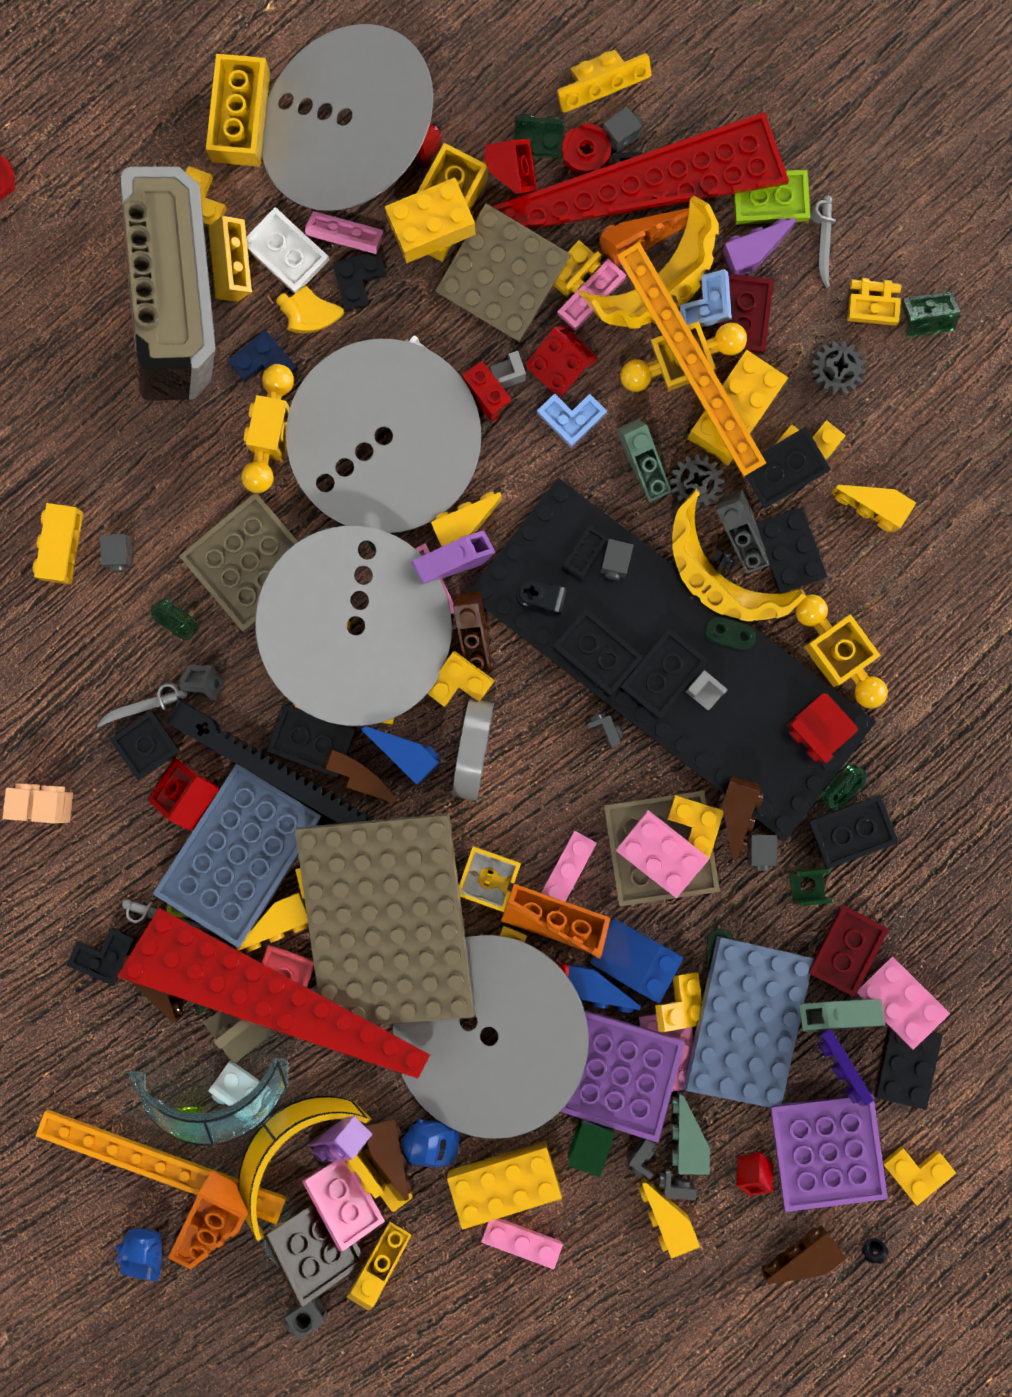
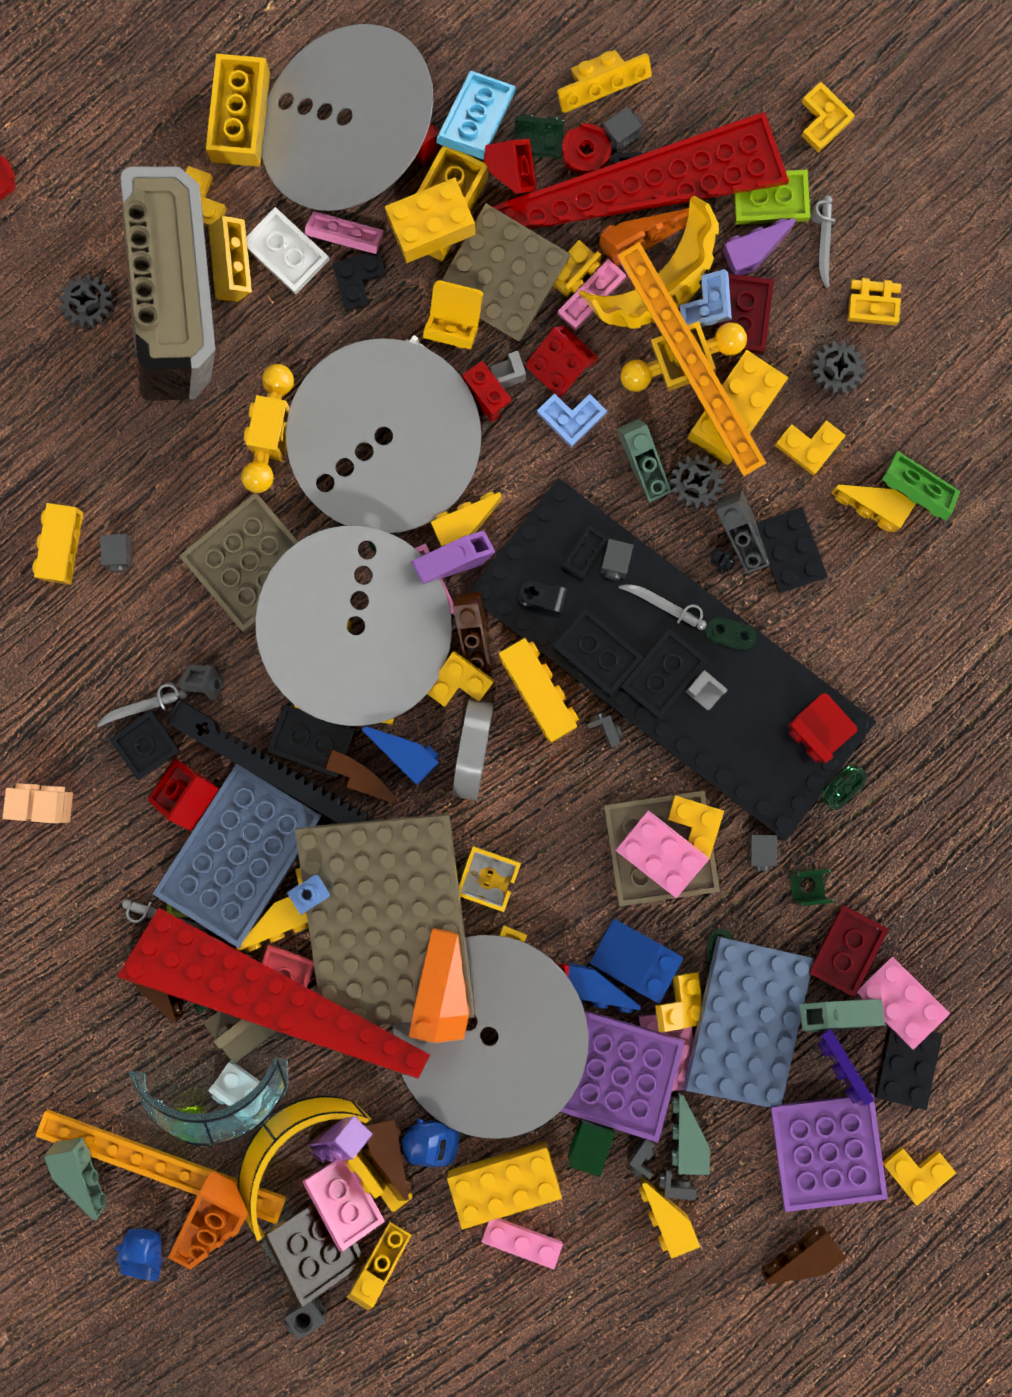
(74, 1173): none -> sand green slope
(80, 293): none -> dark grey gear
(103, 963): black plate -> none
(174, 619): clear green plate -> none
(257, 354): dark blue plate -> none
(308, 312): yellow arm -> none
(308, 894): none -> medium blue bracket
(441, 1000): none -> orange wedge
(454, 314): none -> yellow bracket
(476, 114): none -> medium azure tile
(538, 691): none -> yellow brick
(556, 920): orange wedge -> none
(569, 867): bright pink plate -> none
(669, 607): none -> light grey sword
(712, 587): yellow windscreen -> none
(738, 808): reddish brown slope -> none
(754, 1174): red panel -> none
(788, 468): black plate -> none
(830, 114): none -> yellow plate
(842, 651): yellow brick -> none
(853, 832): black plate -> none
(875, 1245): black plate -> none
(921, 486): none -> bright green plate
(931, 313): clear green bracket -> none

